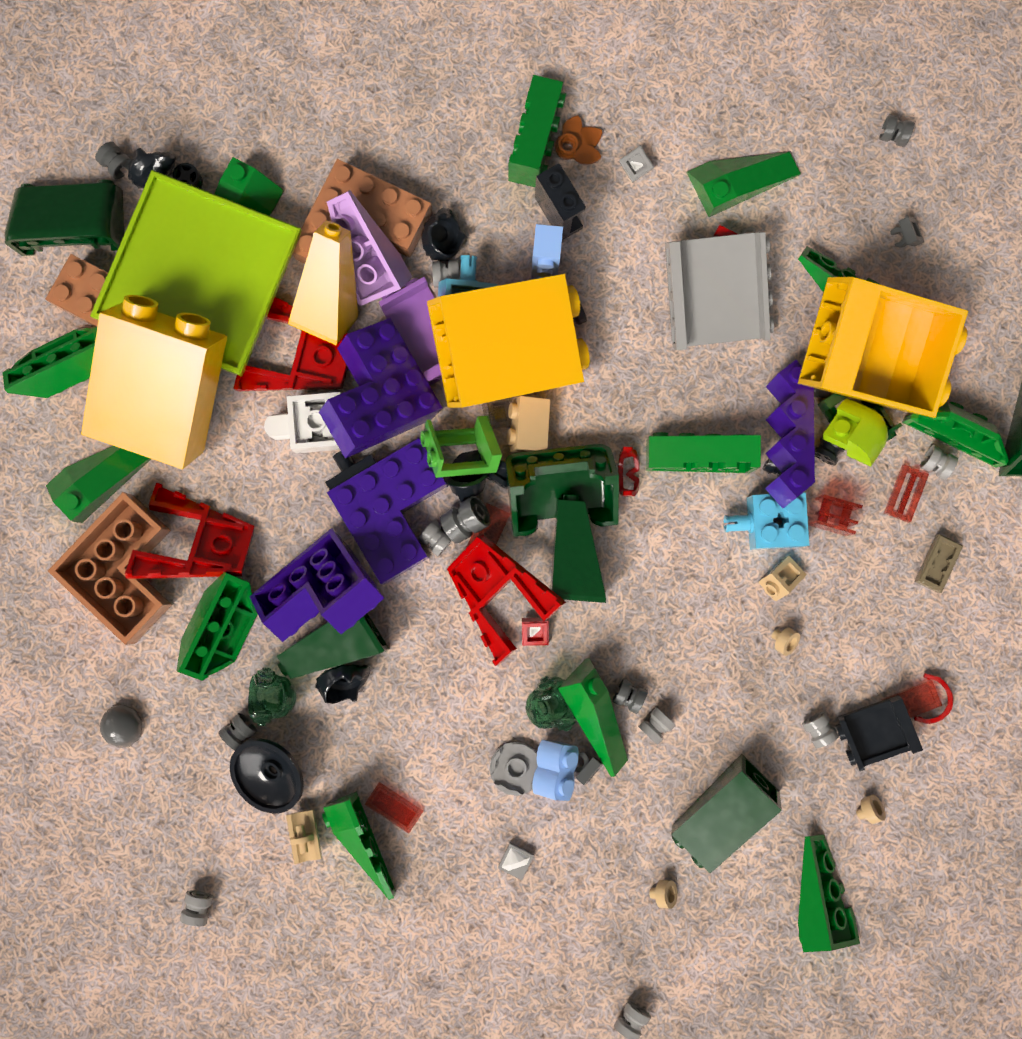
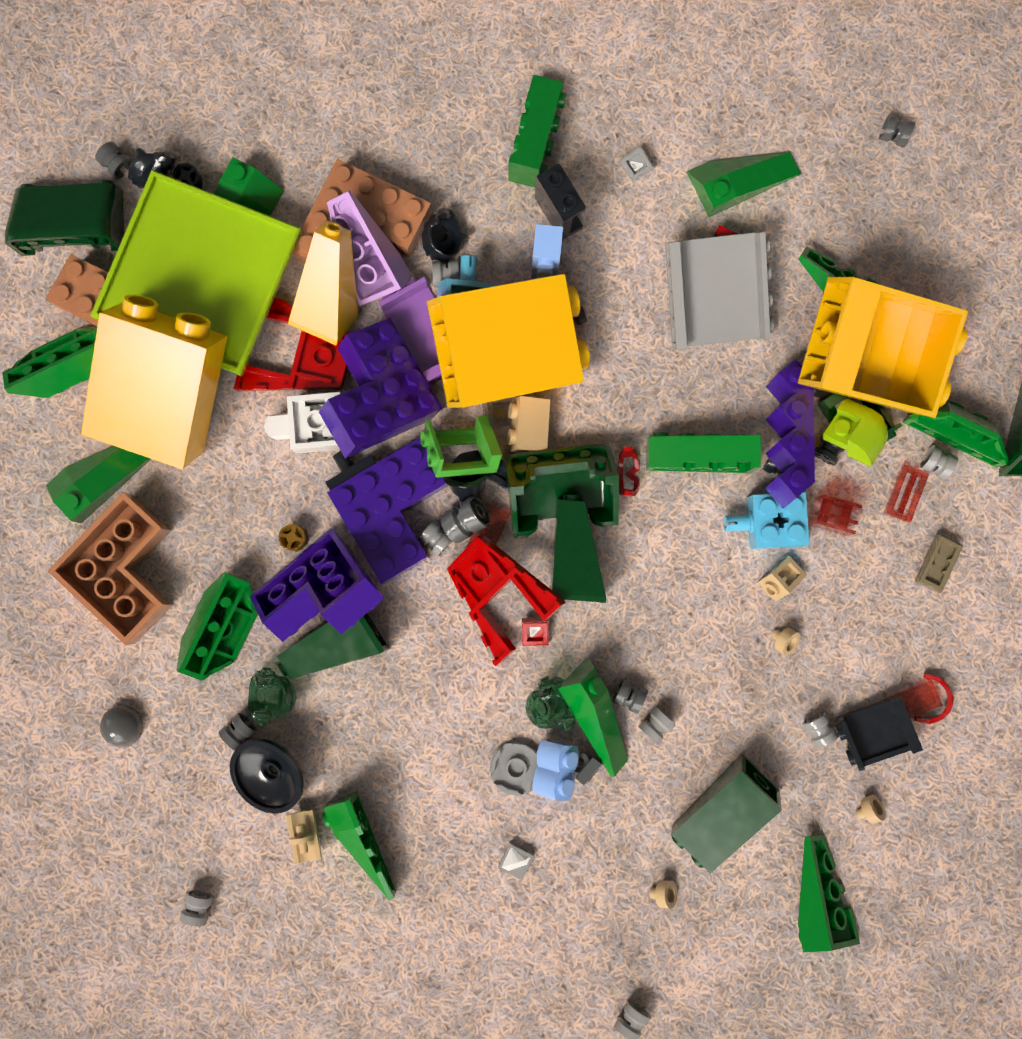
(217, 548): red wing -> none
(288, 536): none -> pearl gold wheel
(342, 683): black hair -> none
(394, 807): clear red tile -> none
(582, 141): dark orange plate -> none
(910, 231): dark grey tile -> none

